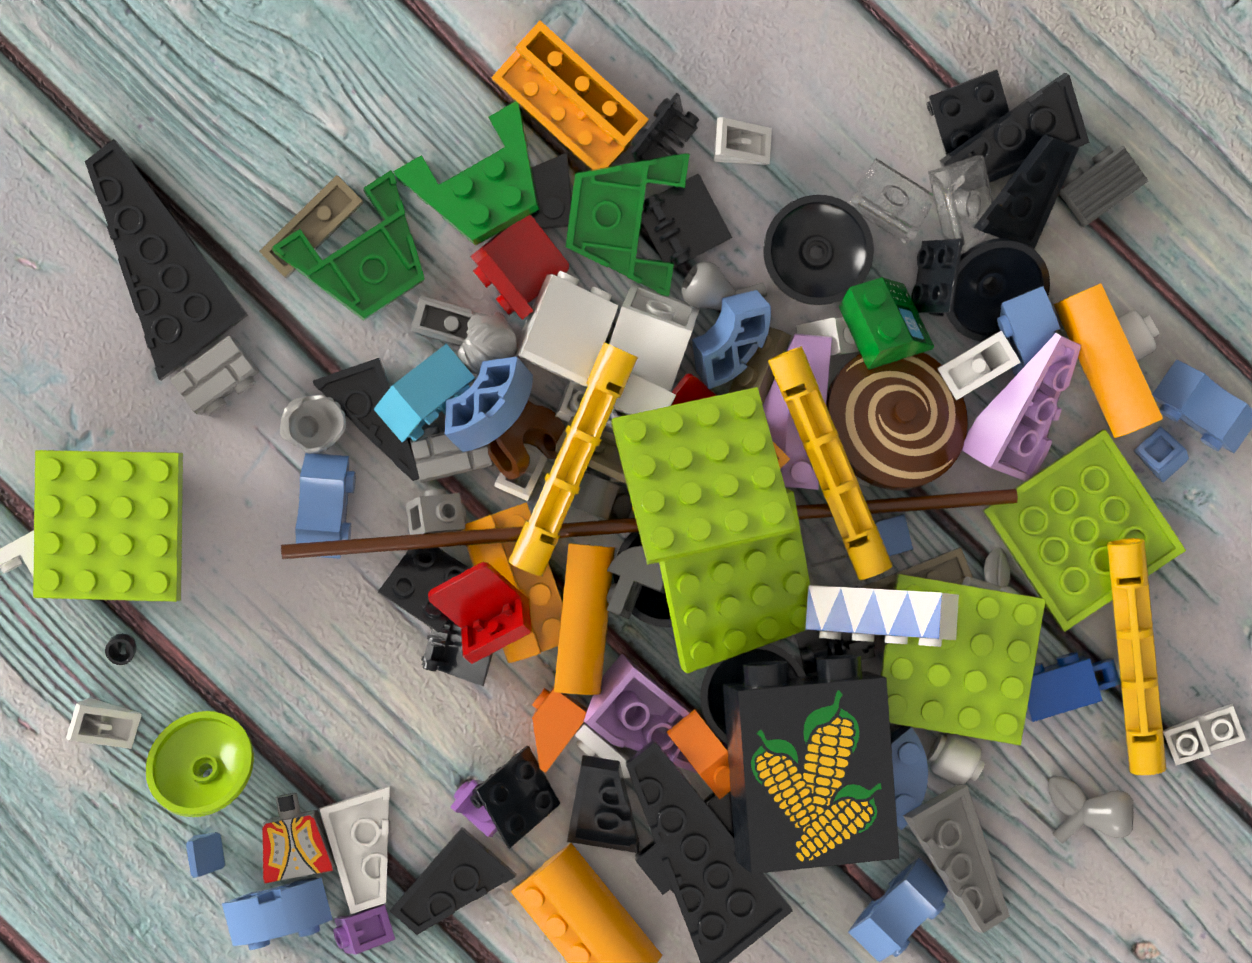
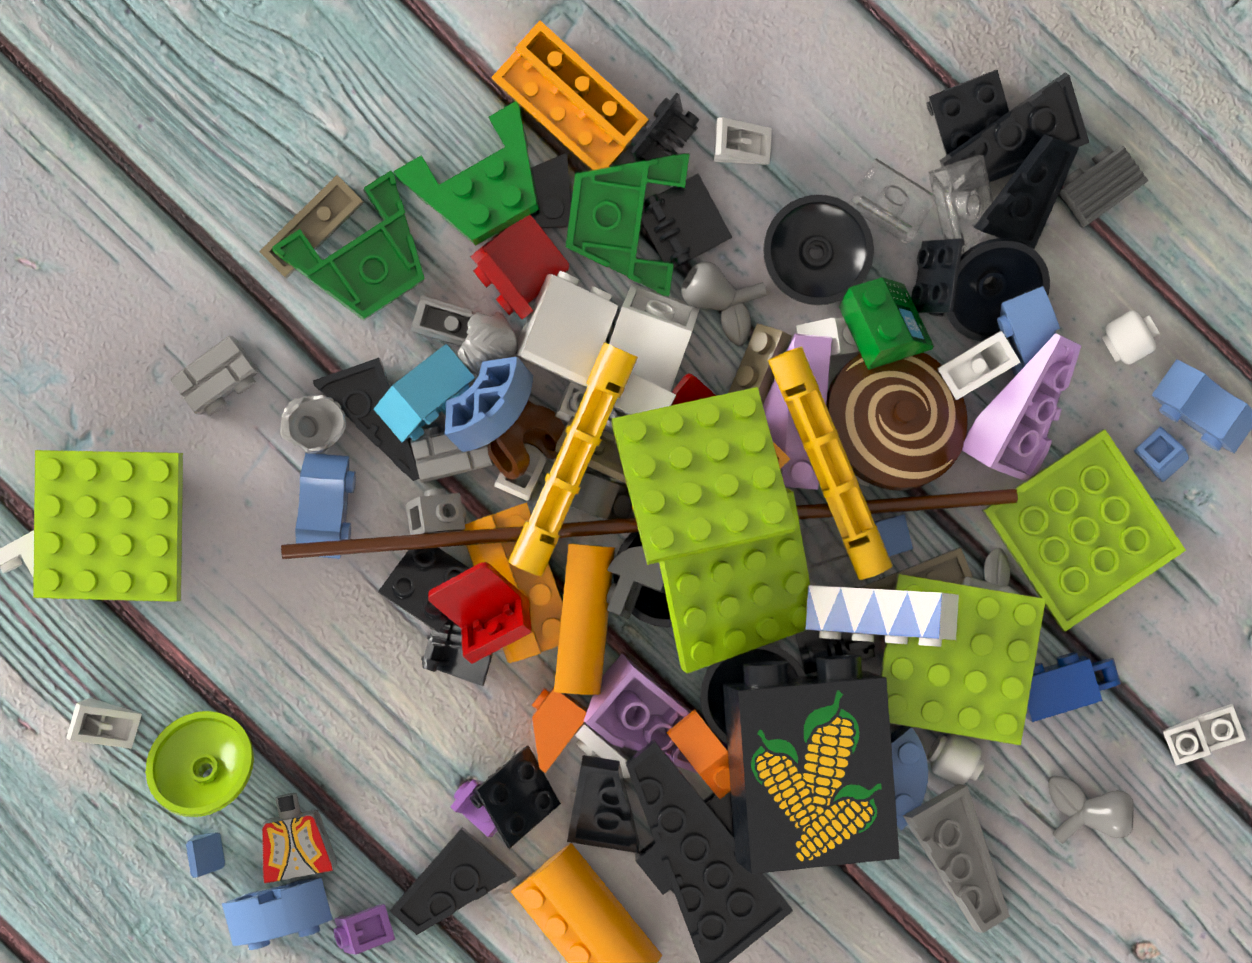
(113, 649): black hinge -> none
(167, 276): black wing -> none
(359, 845): white wing -> none
(732, 339): medium blue brick -> none
(907, 903): medium blue brick -> none
(1108, 361): light orange brick -> none
(1137, 656): yellow piece -> none

